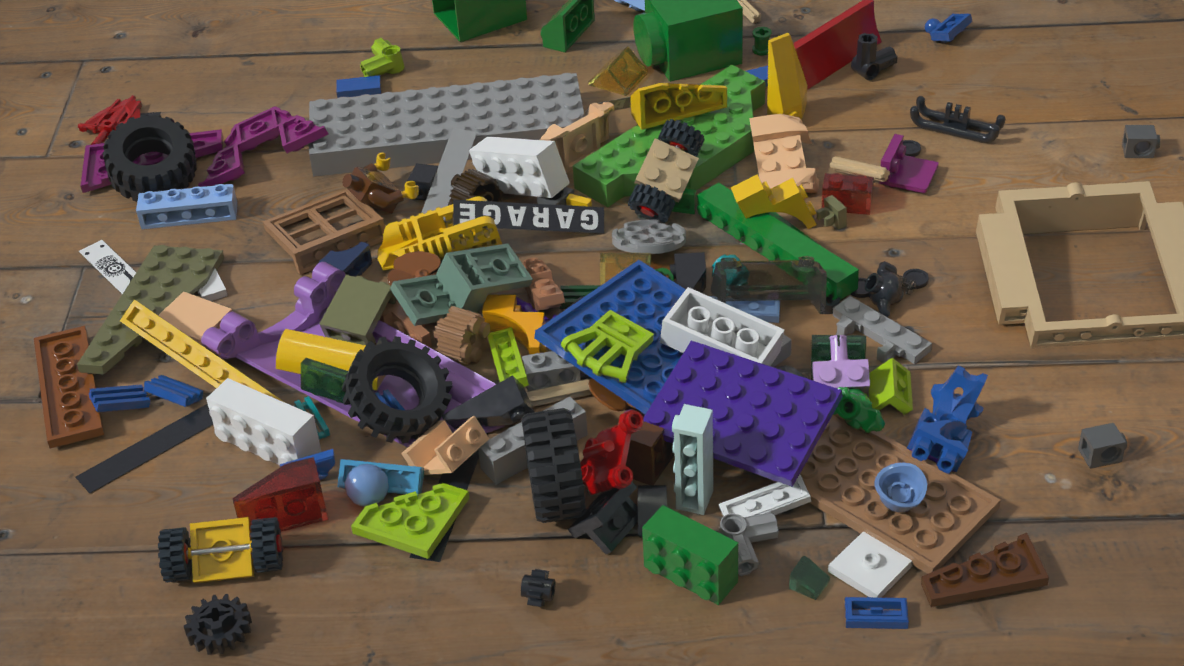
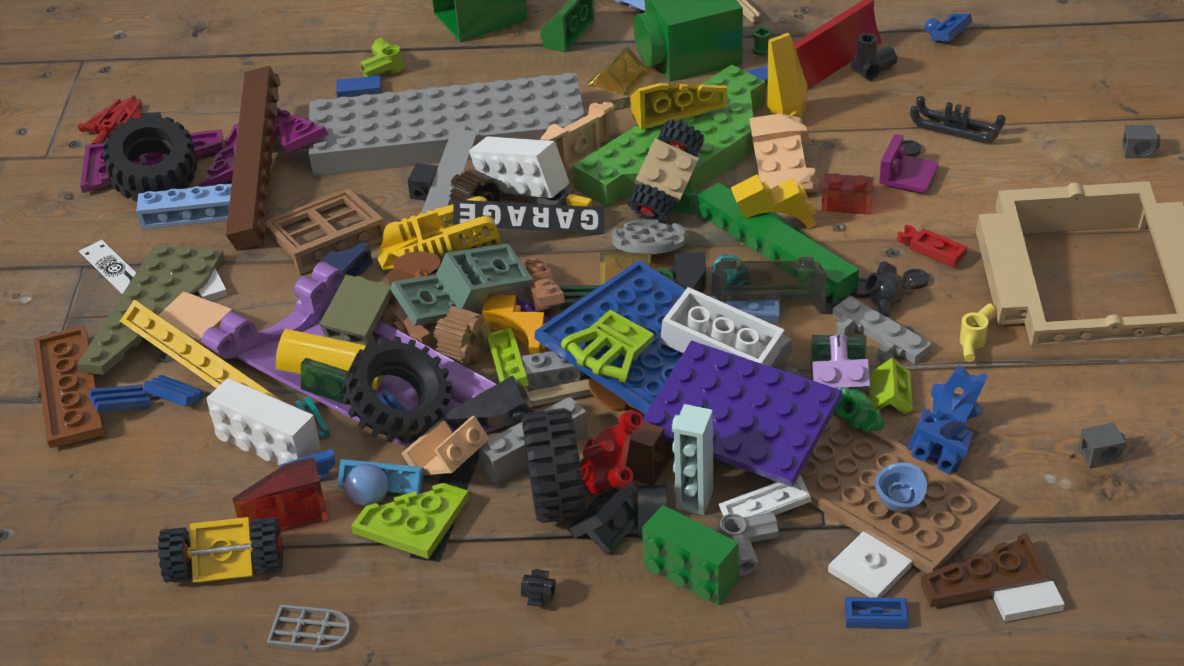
(145, 449): black sticker -> none
(218, 624): black gear -> none
(253, 159): none -> reddish brown brick
(301, 621): none -> light grey window
(375, 188): reddish brown torso -> none
(808, 578): clear green slope -> none
(833, 213): olive tile -> none
(859, 168): tan axle -> none
(933, 245): none -> red plate
(974, 331): none -> light yellow piece
(1028, 601): none -> white tile

